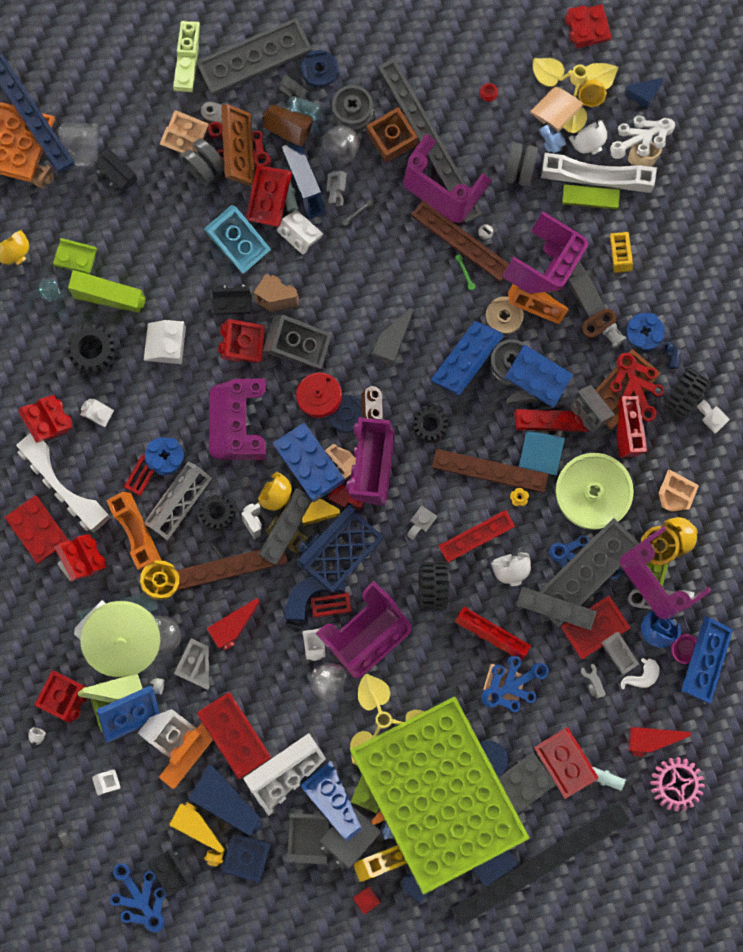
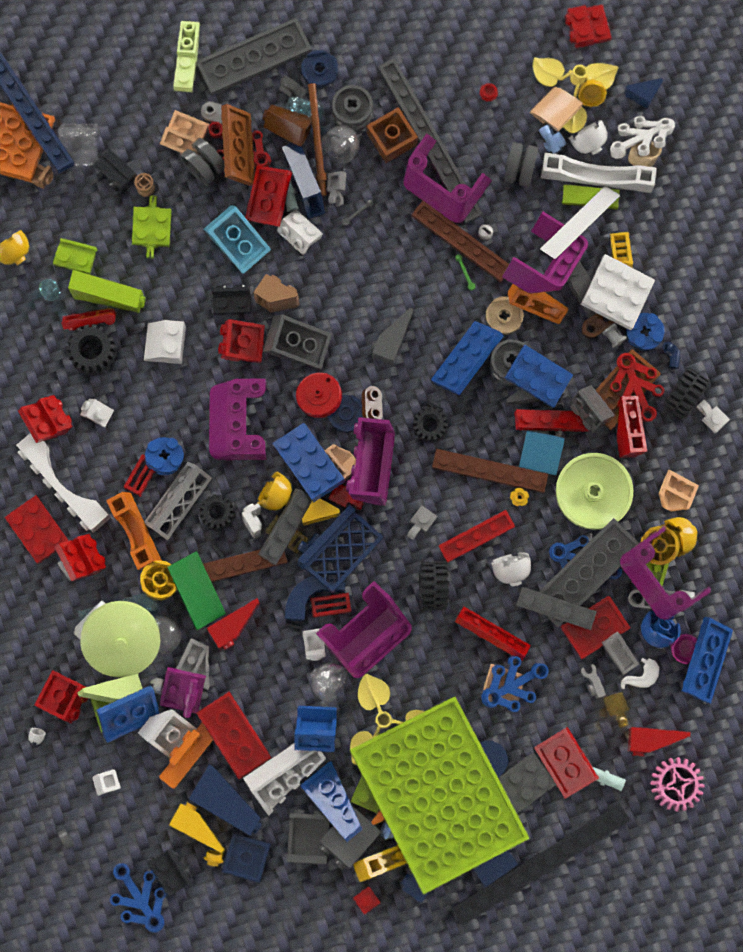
(75, 321): none -> red plate
(144, 189): none -> medium nougat wheel
(151, 227): none -> lime plate
(182, 691): none -> magenta plate
(196, 590): none -> green window
(315, 728): none -> blue panel
(320, 176): none -> dark orange bar
(580, 222): none -> white sticker
(616, 706): none -> clear yellow plate
(617, 292): none -> white plate

